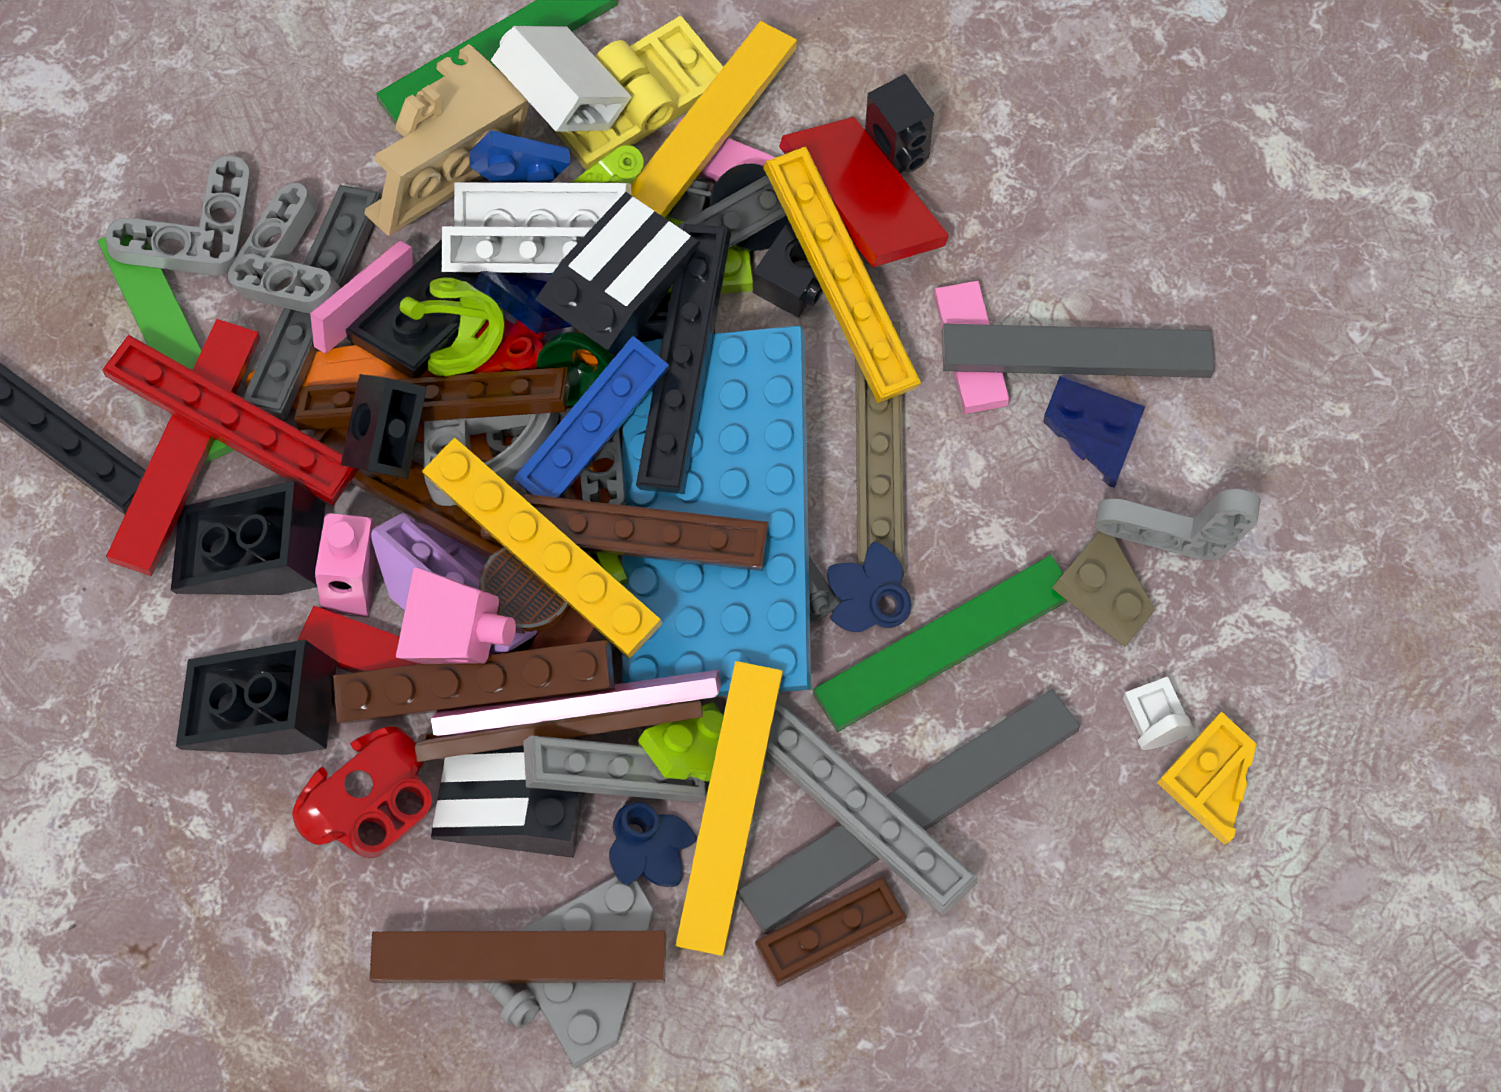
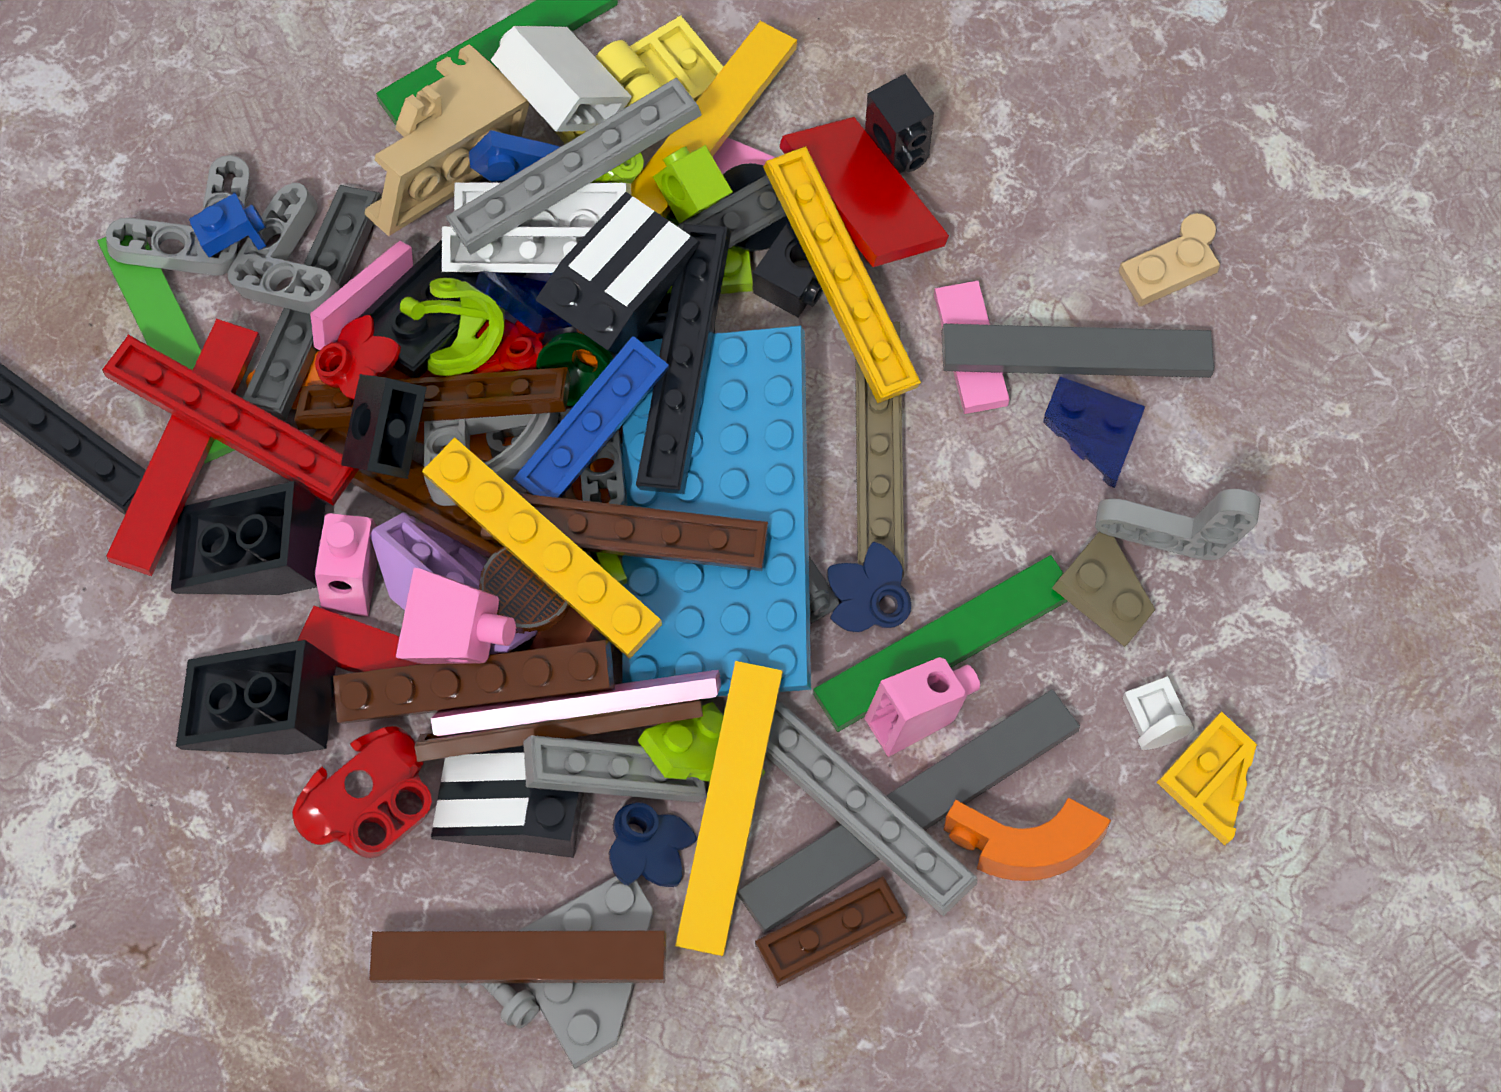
(227, 224): none -> blue bracket
(355, 354): none -> red plate
(573, 165): none -> light grey tile
(691, 182): none -> lime brick
(918, 703): none -> bright pink torso
(1028, 852): none -> orange arch
(1173, 263): none -> tan hinge

